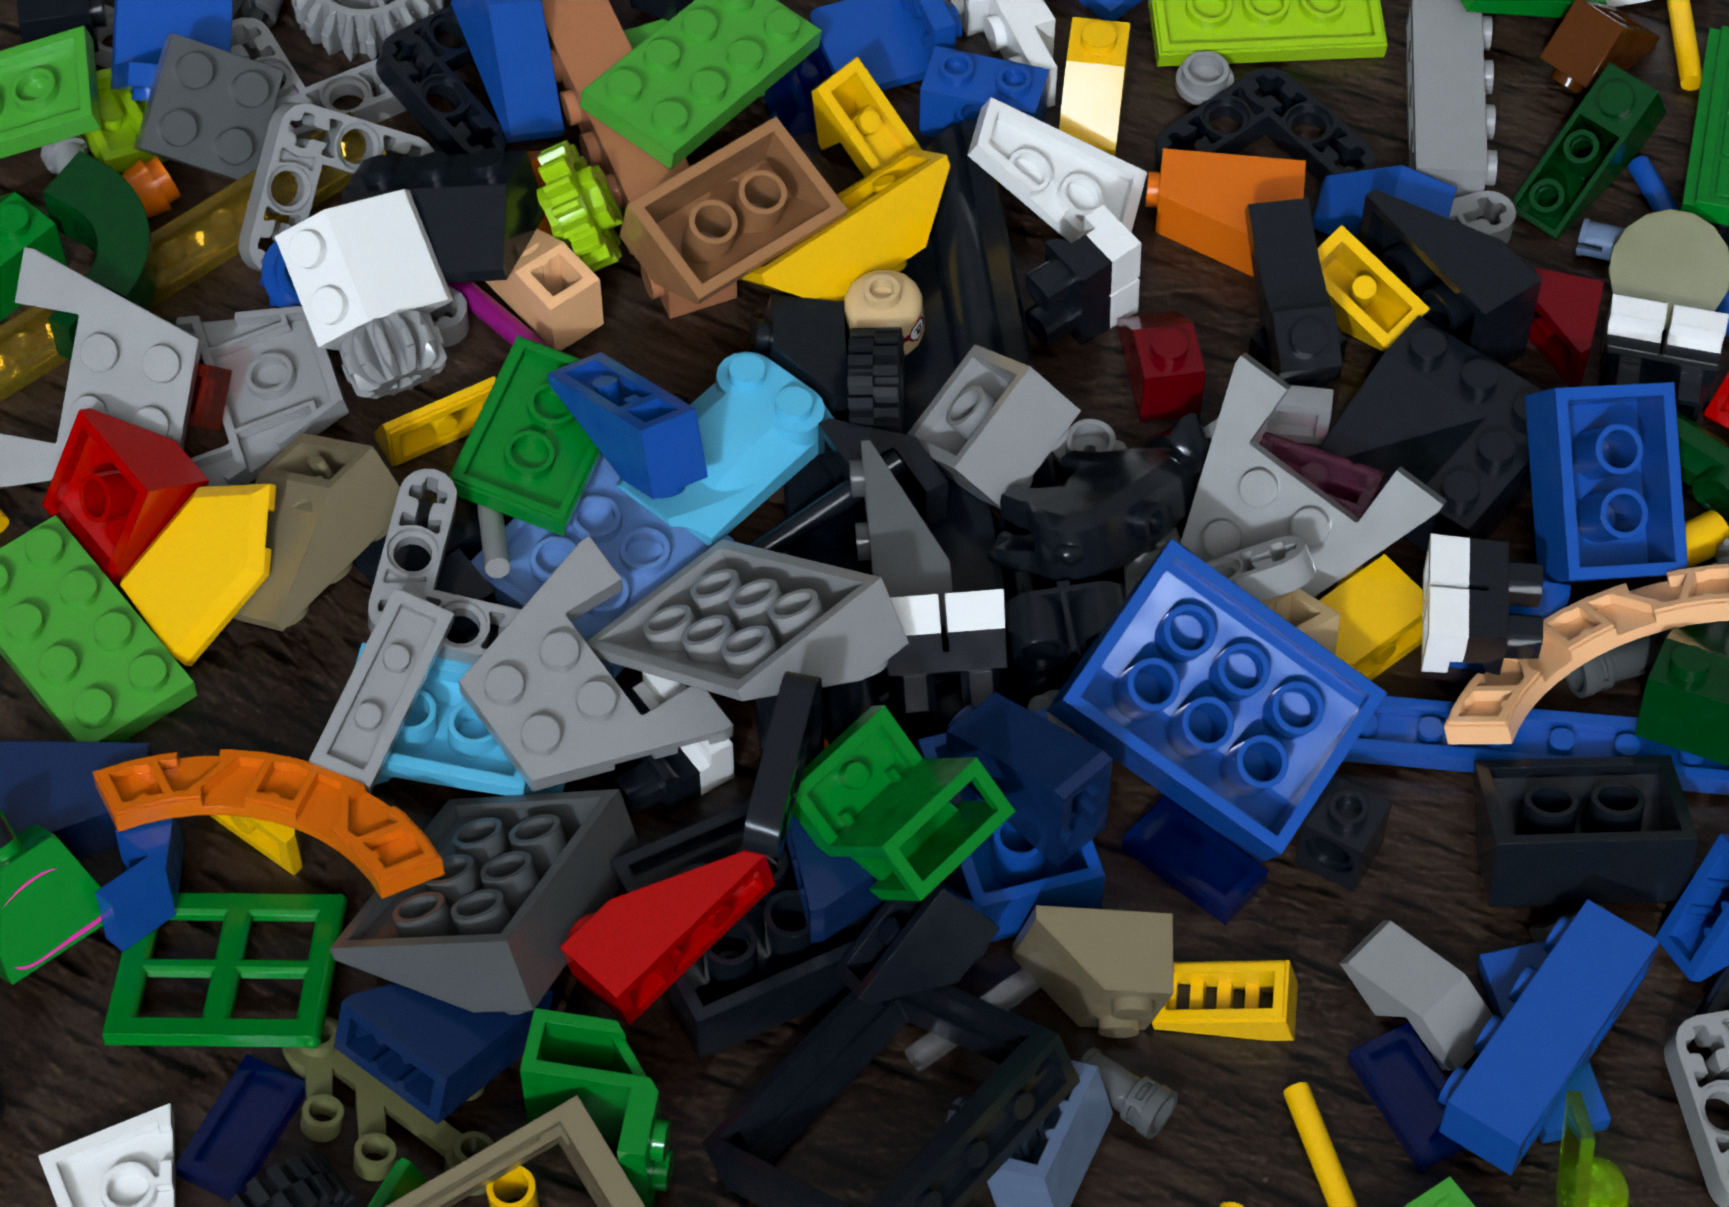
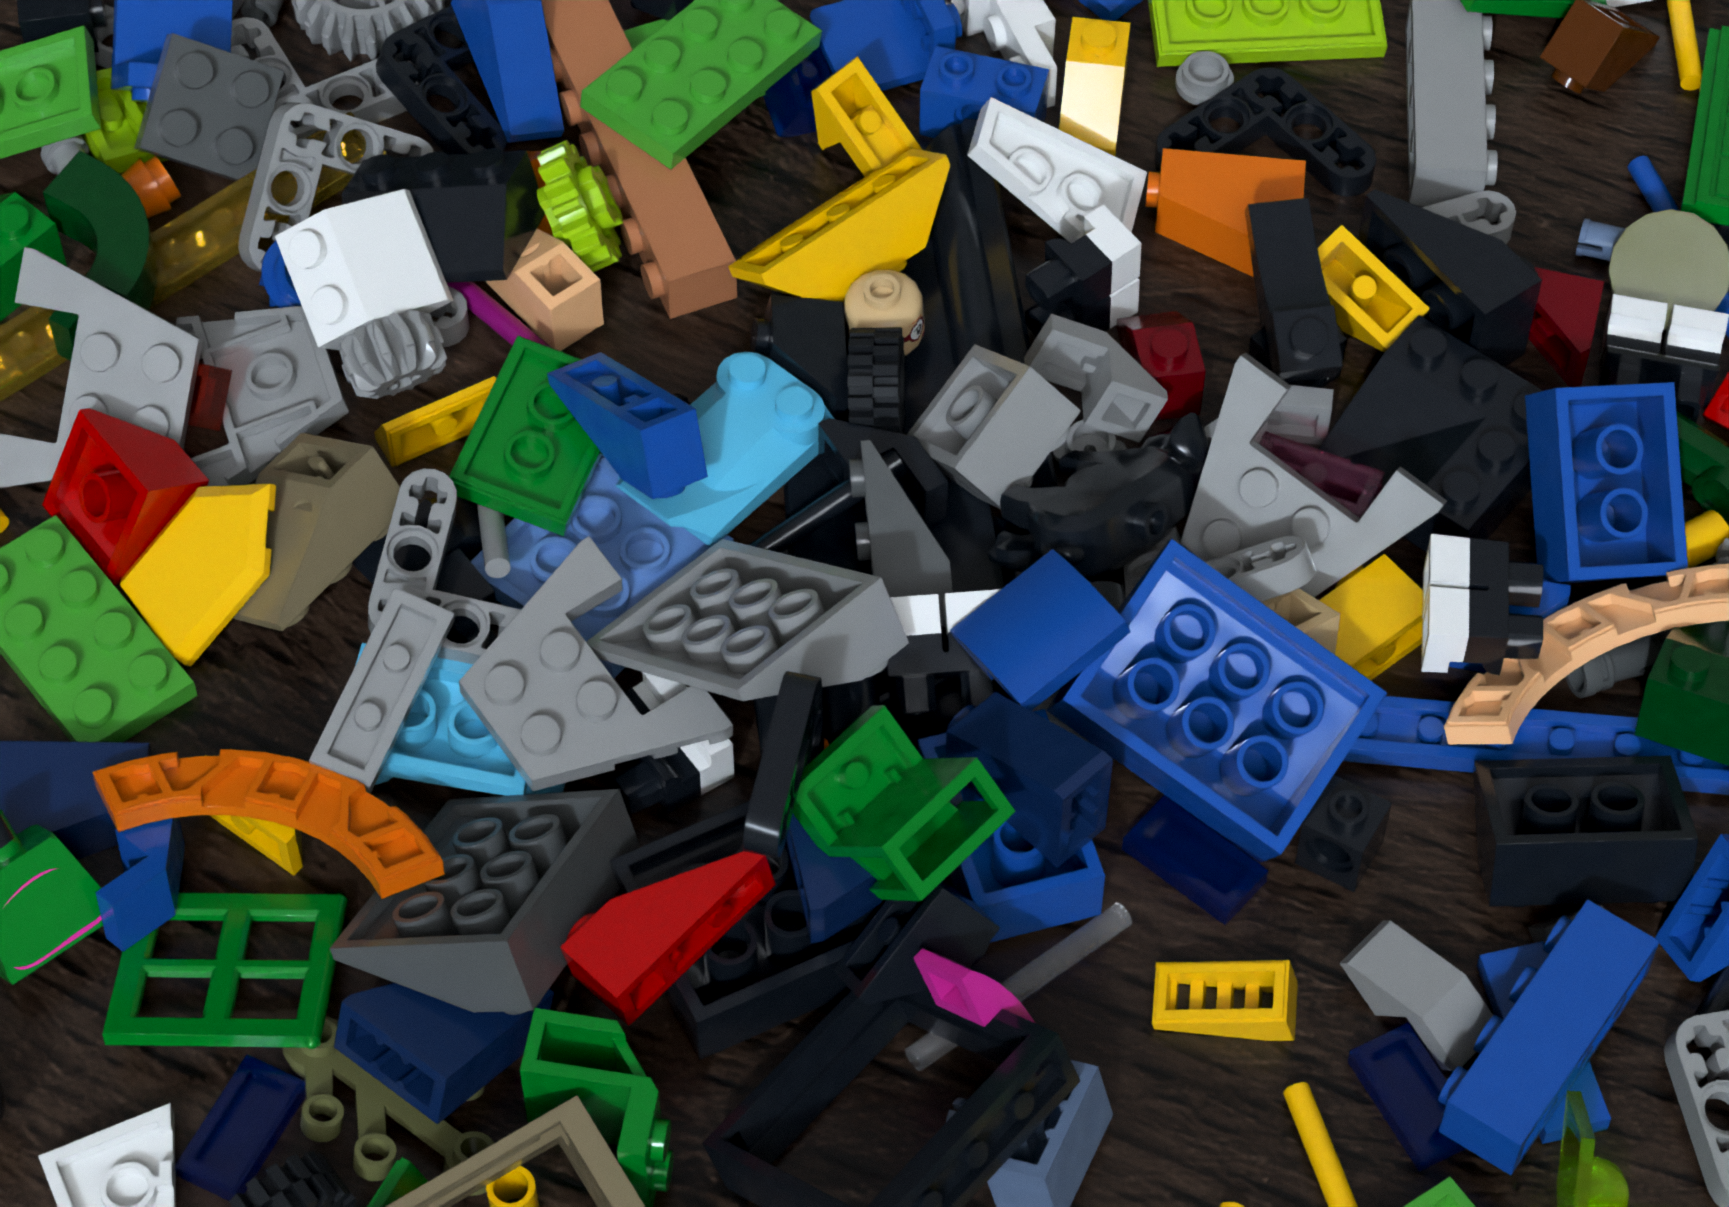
(729, 213): medium nougat slope -> none
(966, 990): none -> dark pink slope
(1040, 630): none -> blue slope
(1100, 964): dark tan slope -> none
(1113, 386): none -> light grey slope
(1139, 1100): dark grey pin -> none
(1344, 194): blue slope -> none
(1590, 151): dark green slope -> none

